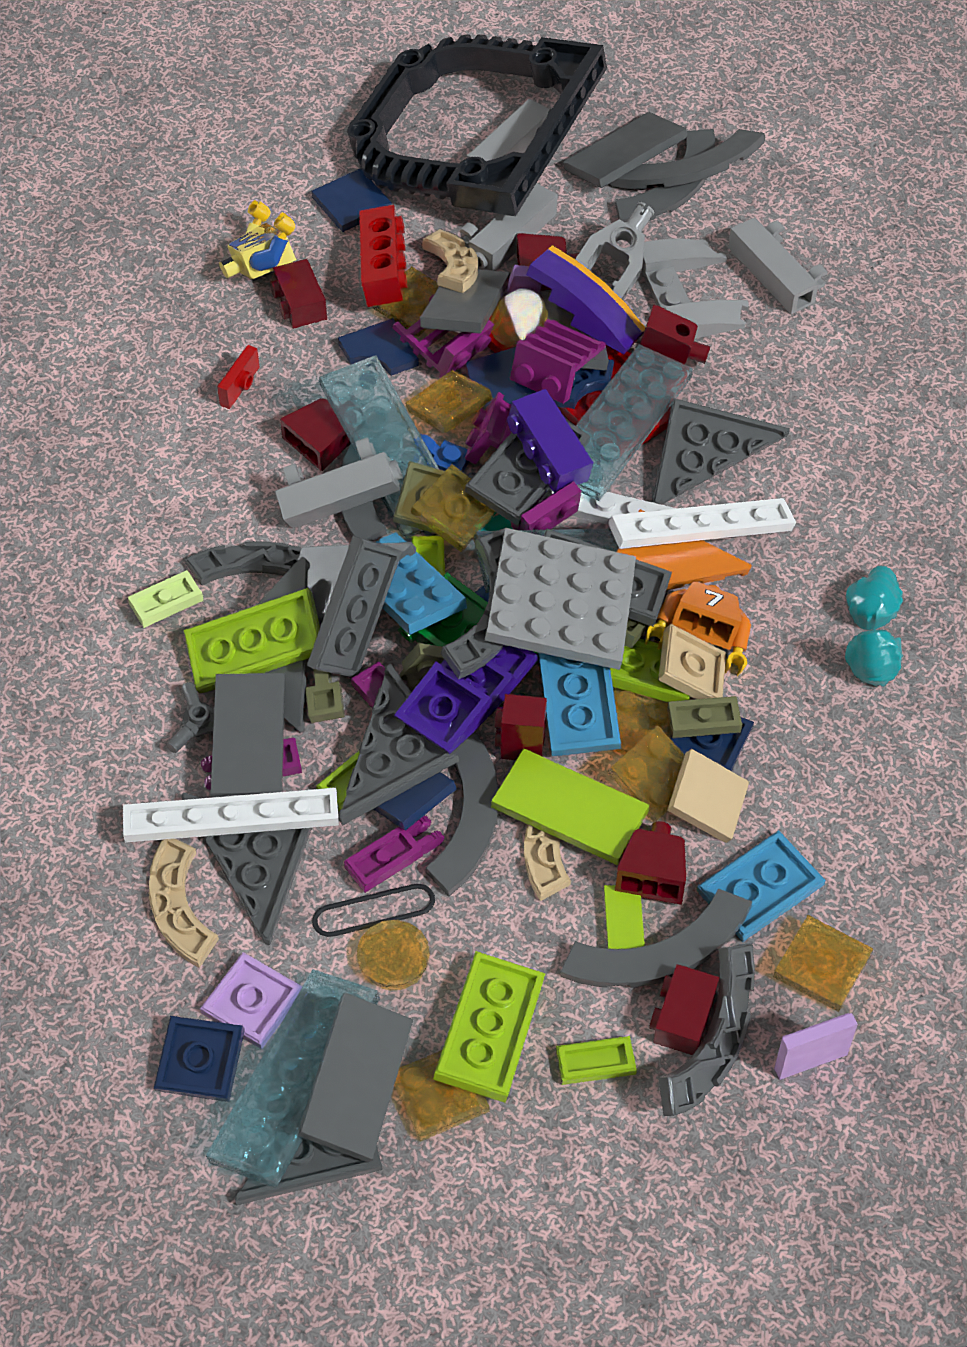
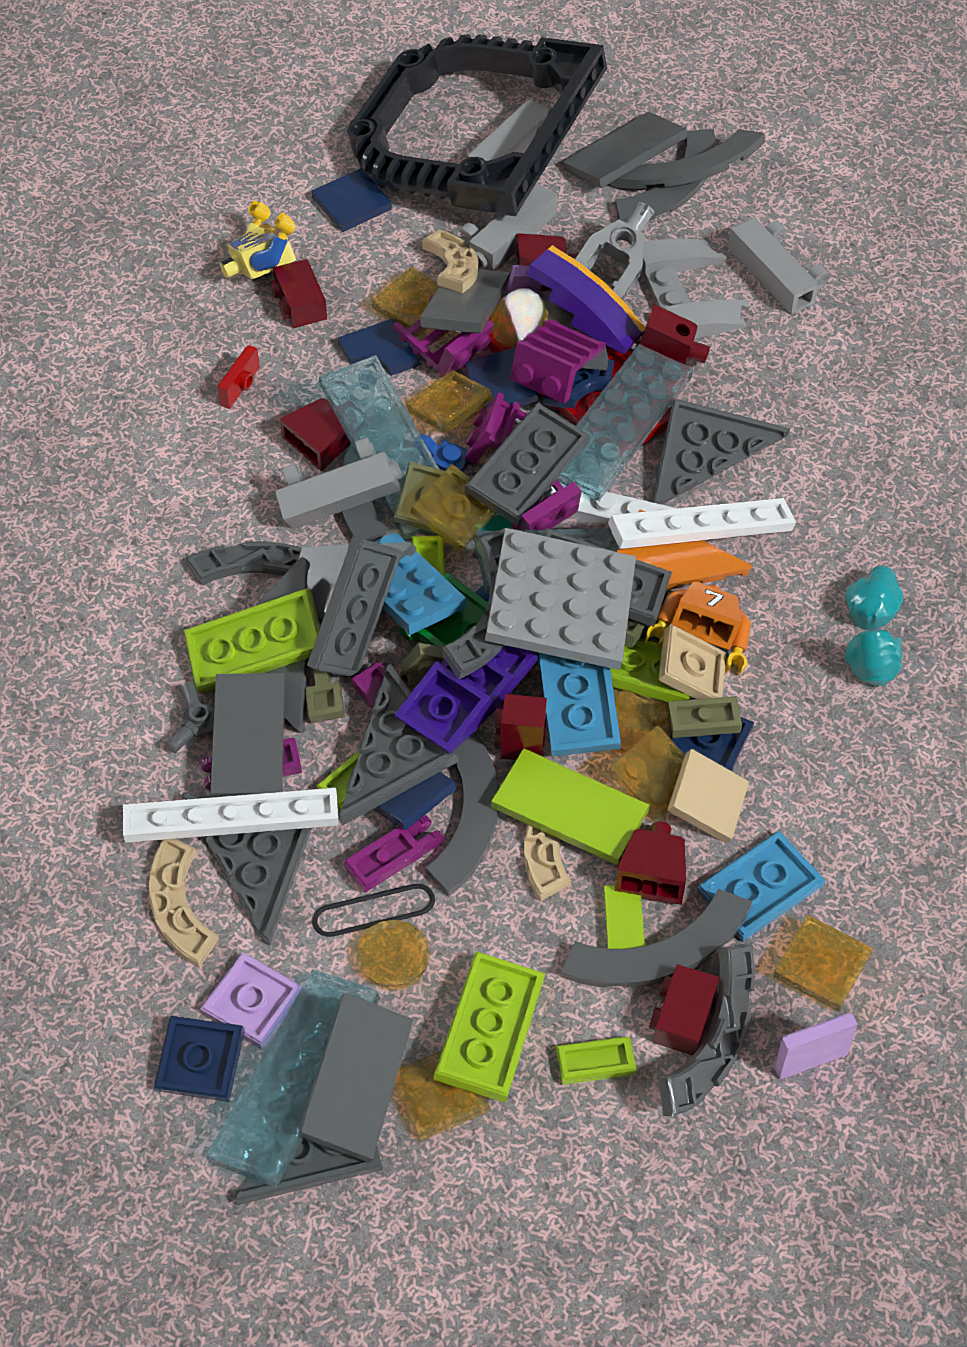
(165, 598): yellowish green plate -> none
(382, 255): red brick -> none
(549, 441): dark purple brick -> none

